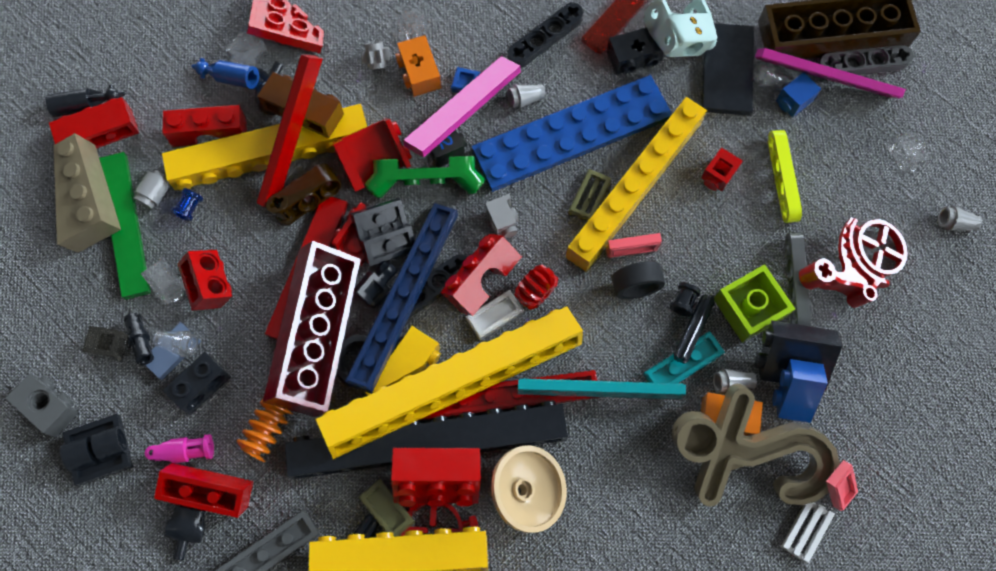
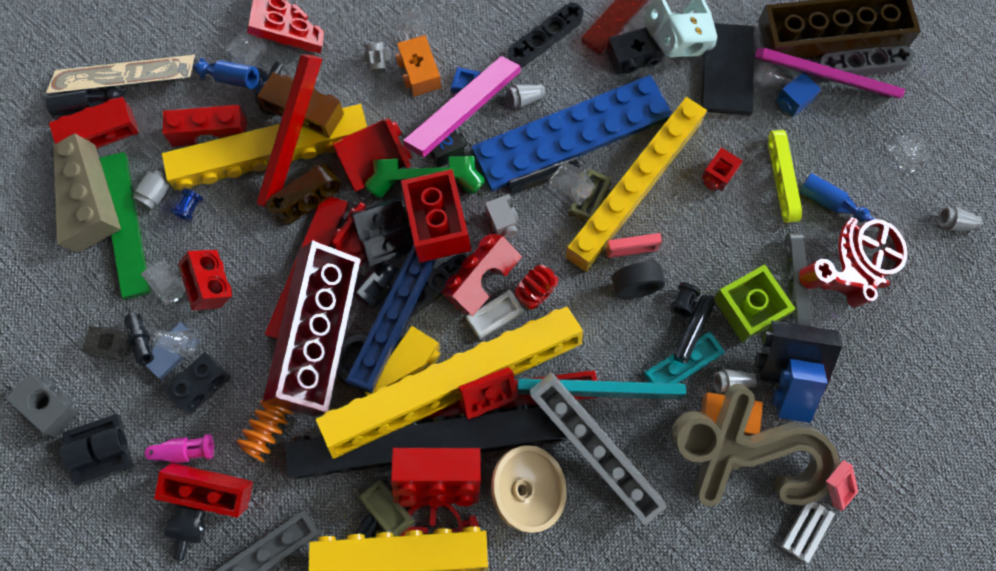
(121, 73): none -> sticker
(436, 216): none -> red brick
(487, 393): none -> red bracket
(538, 177): none -> black axle
(572, 183): none -> clear brick
(598, 448): none -> light grey brick
(832, 198): none -> blue wheel

